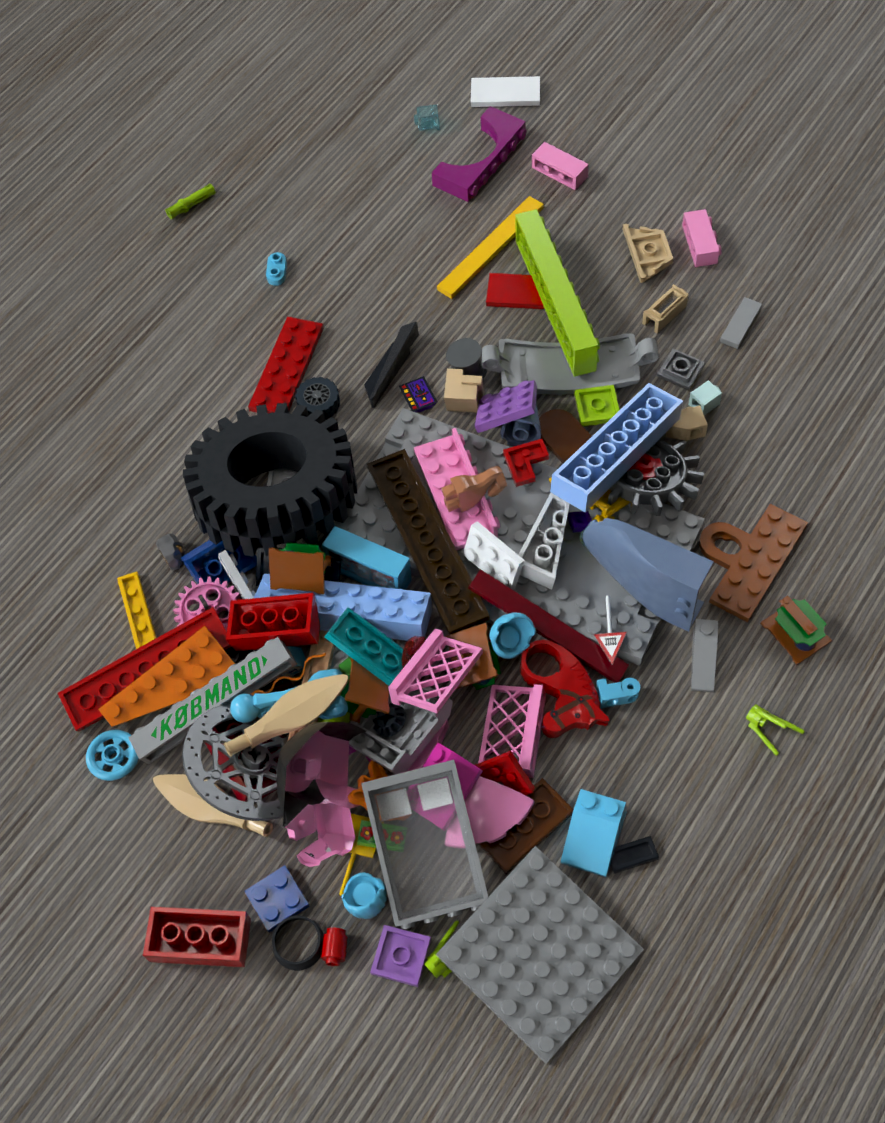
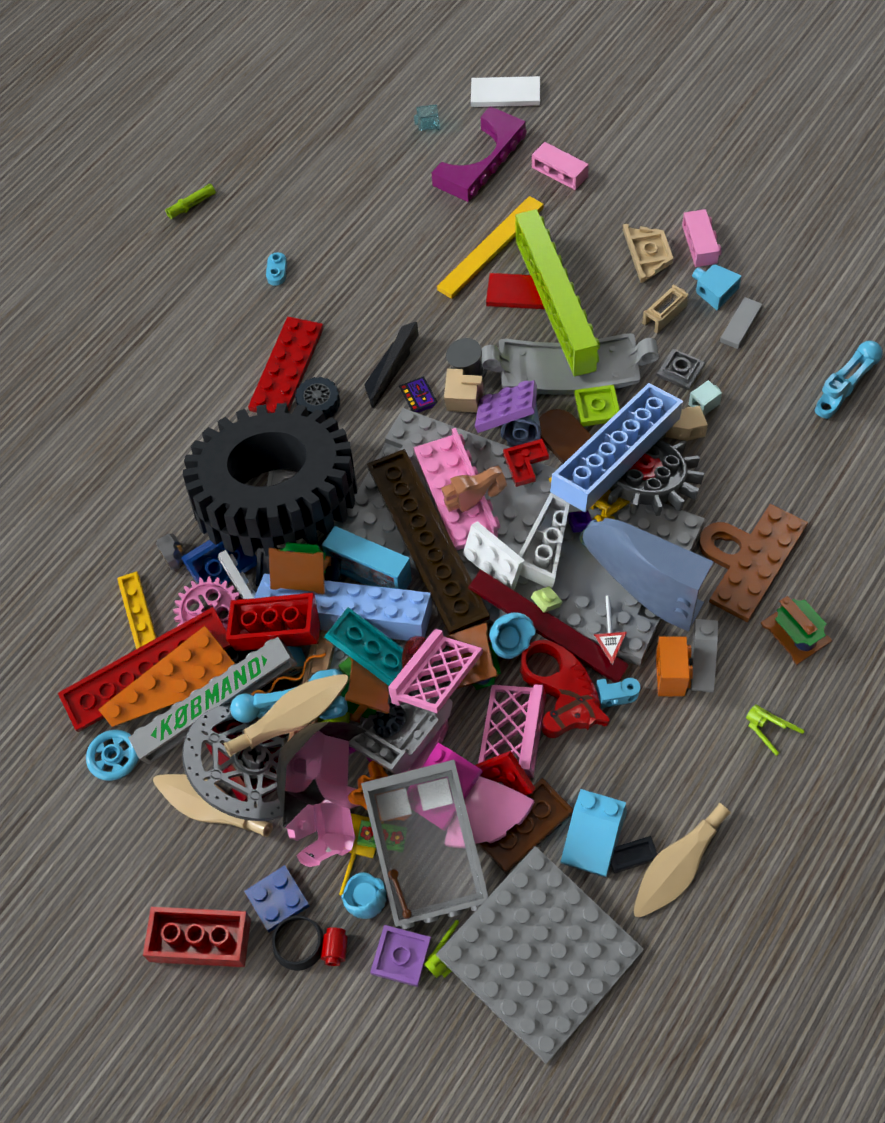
(393, 874): none -> reddish brown hinge
(546, 599): none -> yellowish green plate
(673, 666): none -> orange brick
(676, 865): none -> tan animal
(716, 284): none -> medium azure torso
(838, 388): none -> medium azure piece

